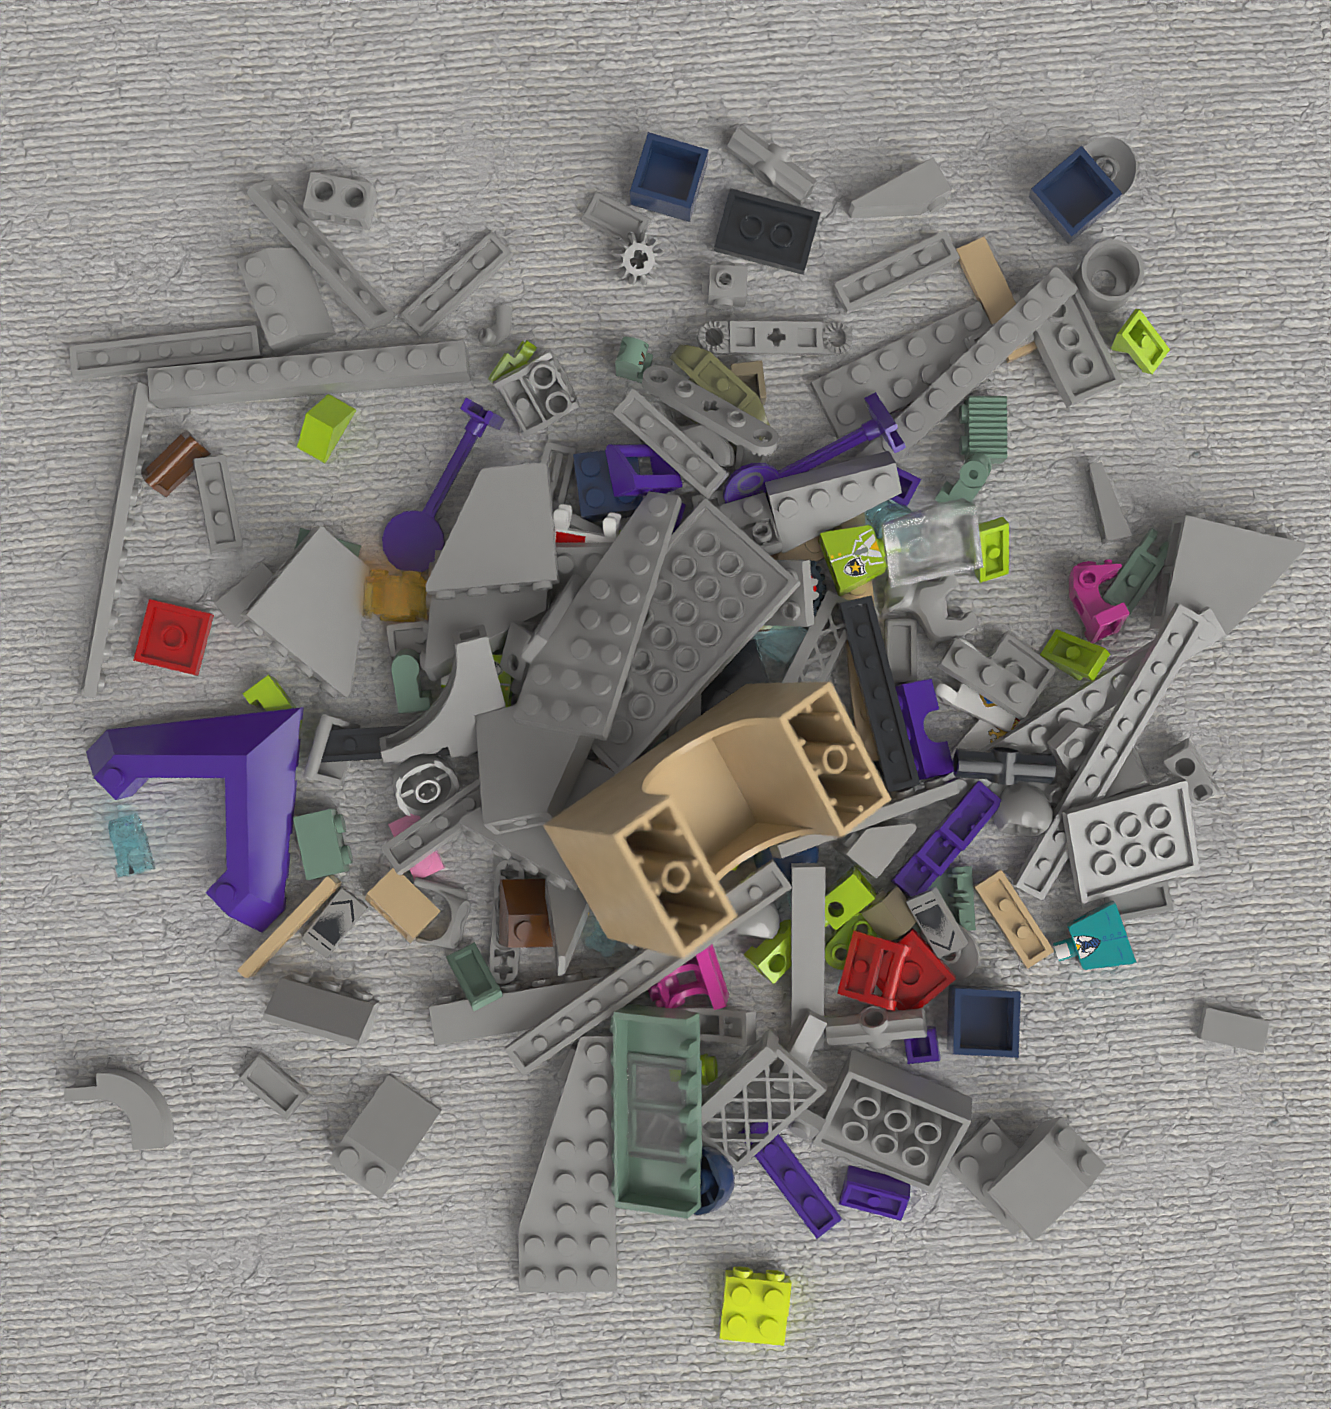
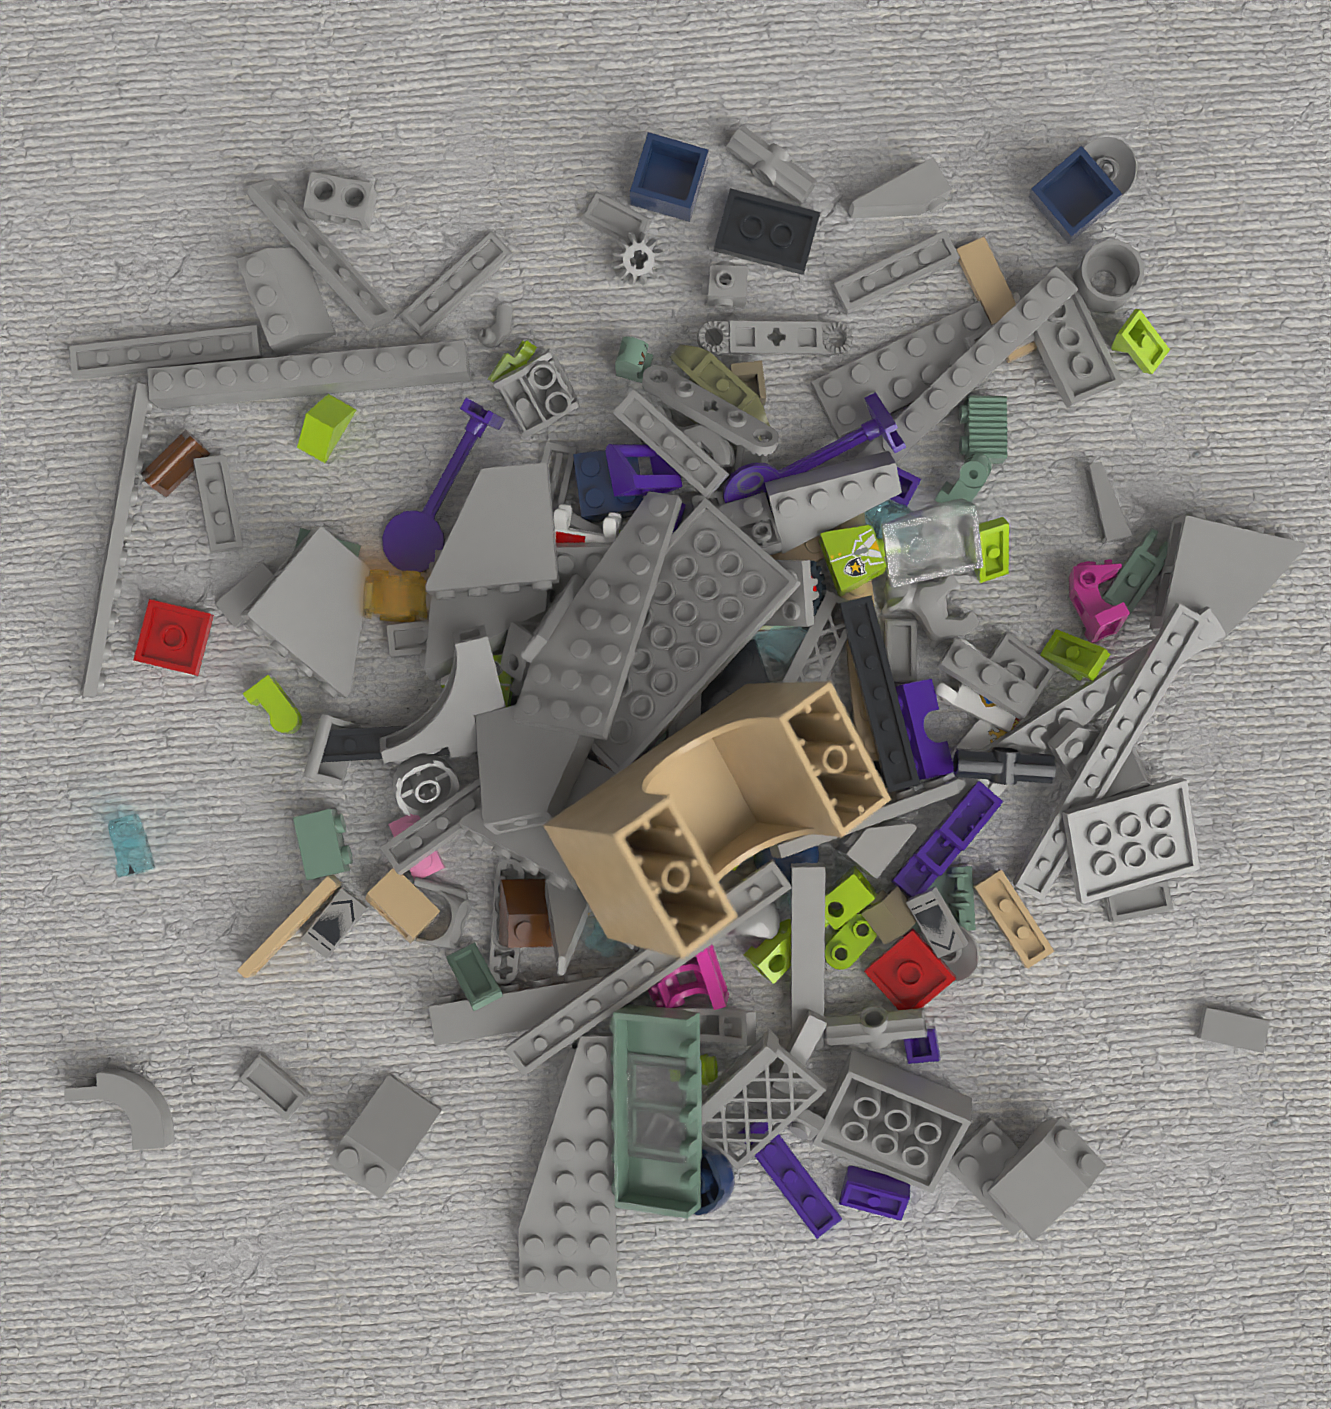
(259, 766): dark purple wedge -> none
(322, 1009): light grey slope -> none
(408, 684): sand green leg -> none
(755, 1306): neon yellow plate -> none
(863, 968): red plate -> none
(983, 1021): dark blue piece -> none
(1027, 808): light grey piece -> none
(1097, 939): teal torso -> none
(1186, 763): light grey leg -> none

